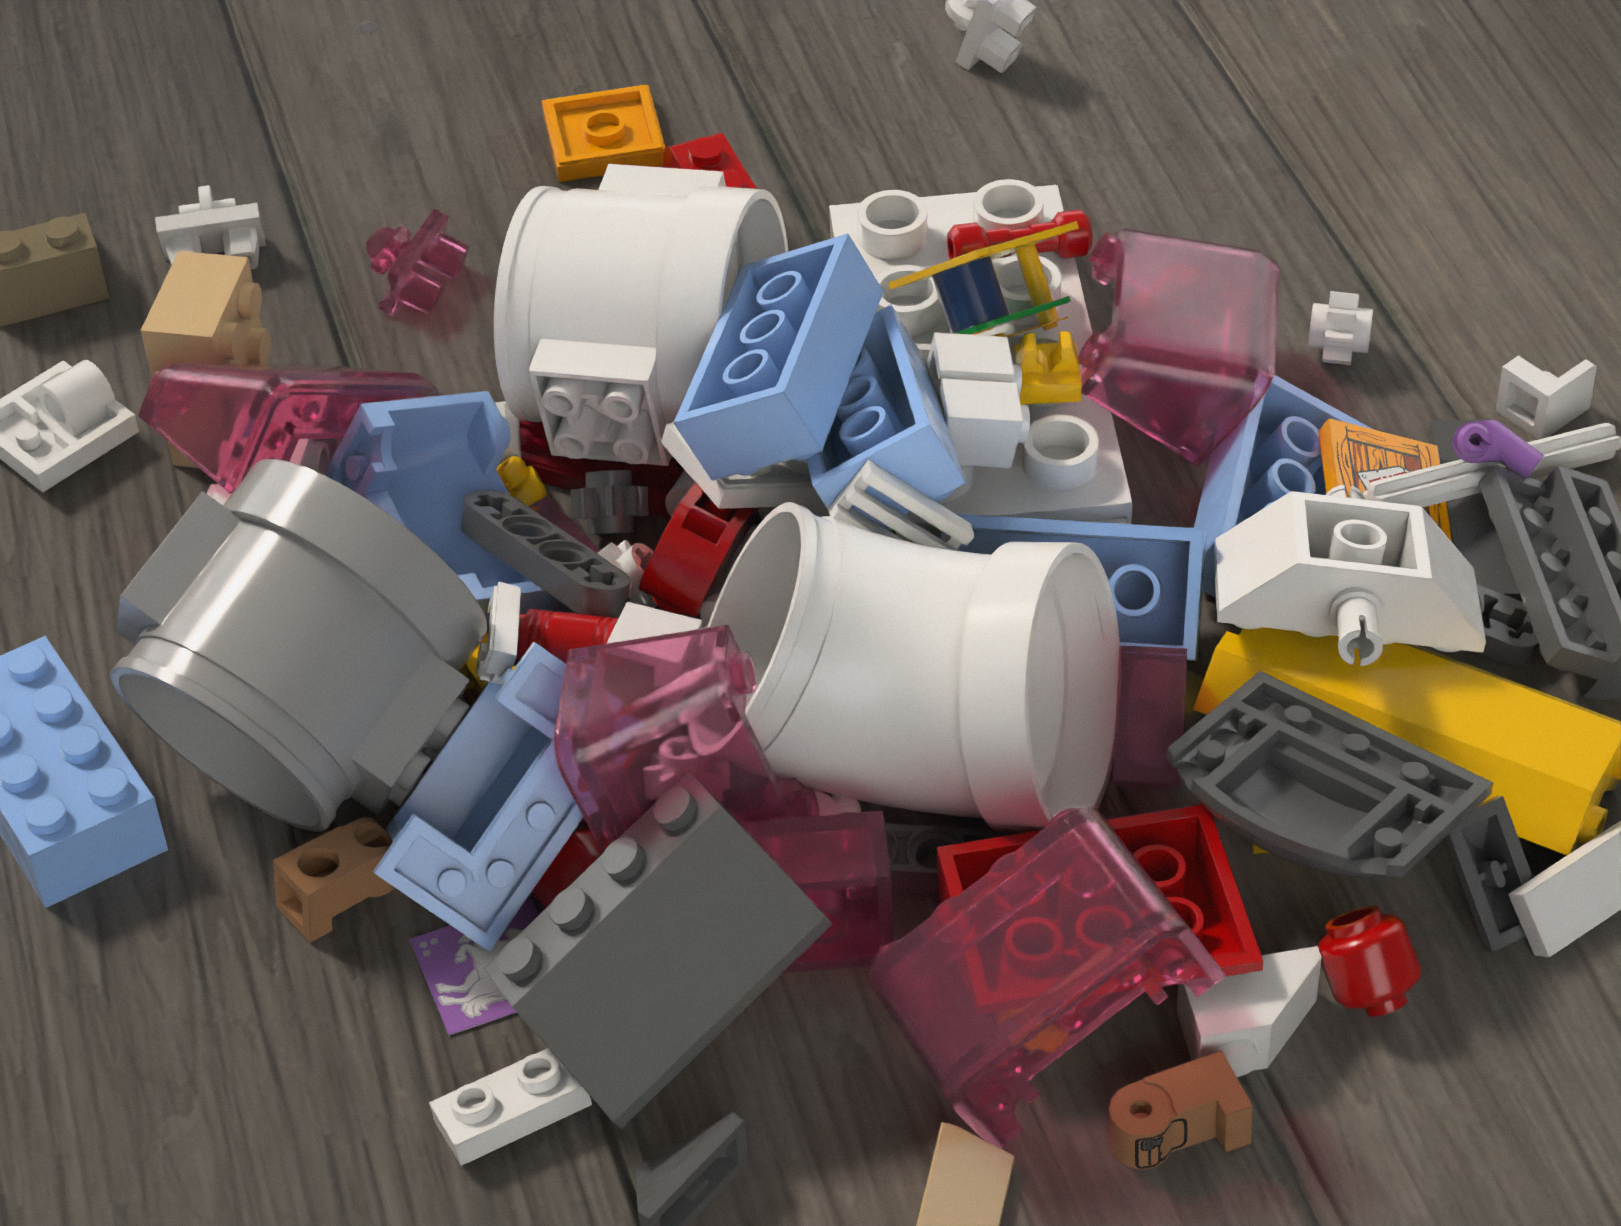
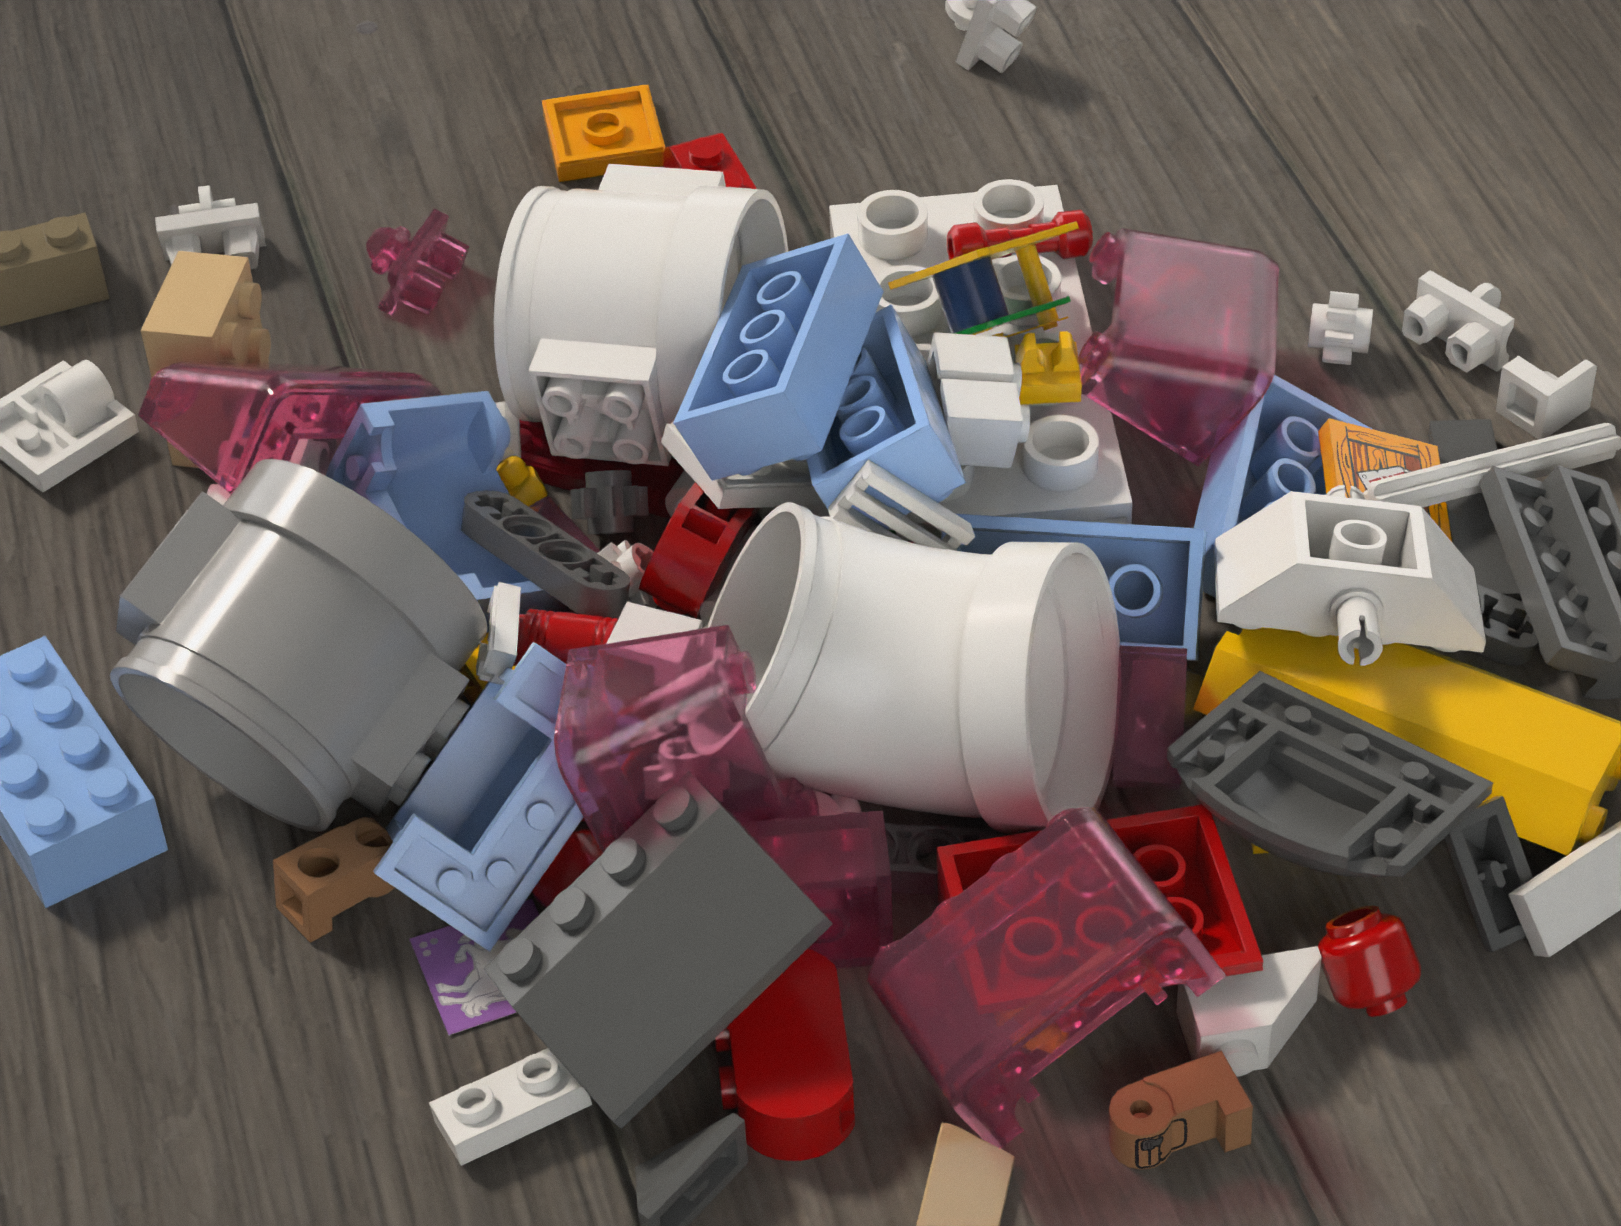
(791, 1064): none -> red brick
(1464, 319): none -> white hips
(1494, 442): medium lavender arm -> none

